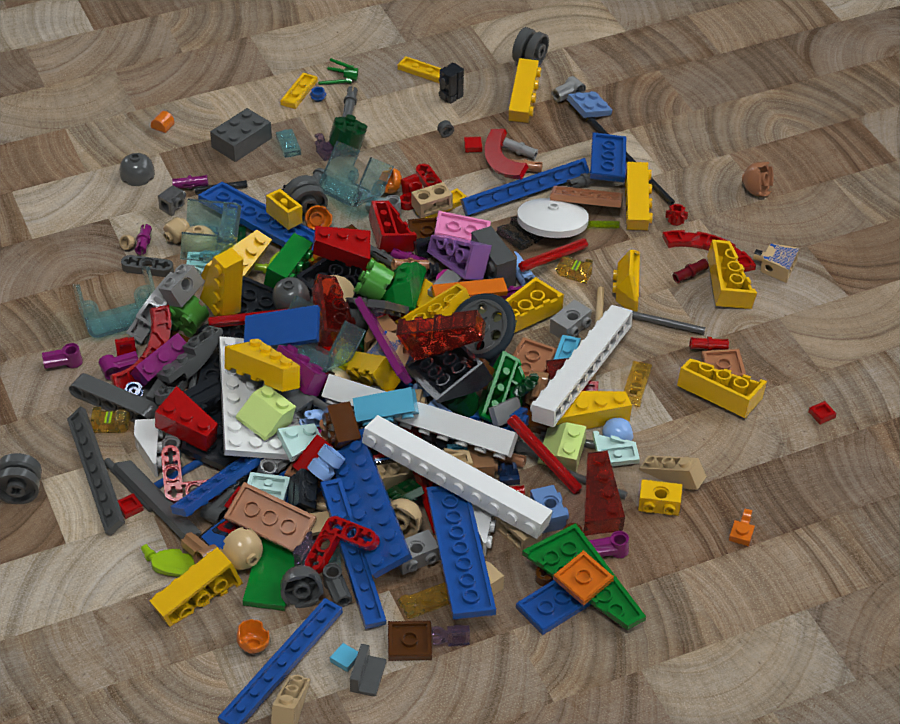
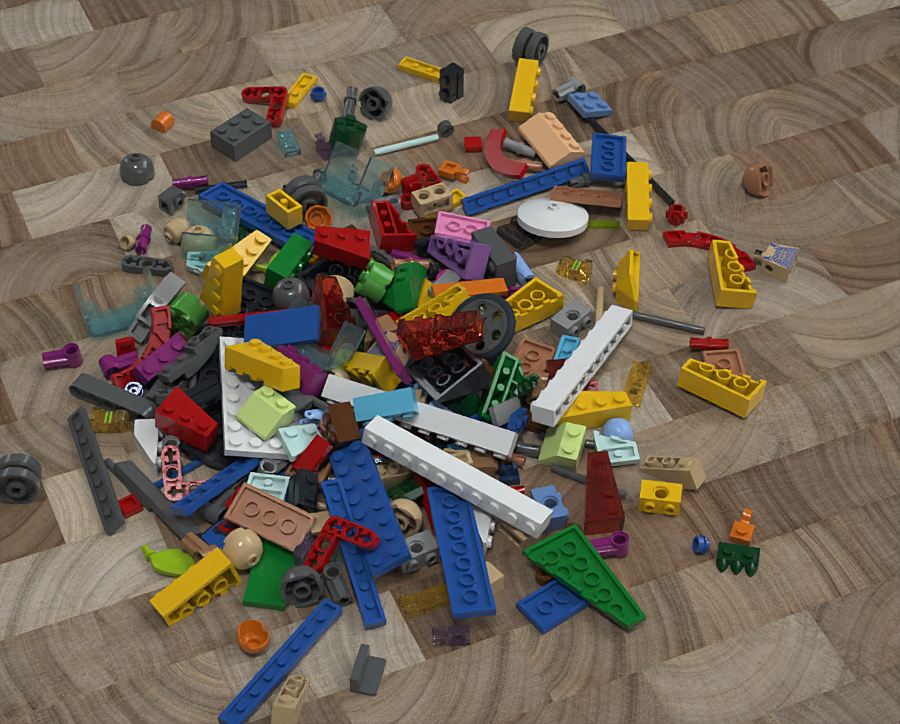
(181, 285): light grey brick -> none
(277, 96): none -> red beam
(324, 465): light blue wheel -> none
(344, 657): medium azure tile -> none
(350, 73): green plant -> none
(375, 102): none -> dark grey cylinder
(387, 149): none -> light aqua bar
(387, 307): dark grey plate -> none
(409, 640): reddish brown tile -> none
(452, 170): none -> orange plate
(544, 453): red axle -> none
(551, 140): none -> light nougat slope
(553, 255): red axle -> none
(583, 577): orange tile -> none
(690, 270): dark red pin -> none
(700, 544): none -> blue plate
(737, 557): none -> dark green plate
(822, 412): red tile -> none

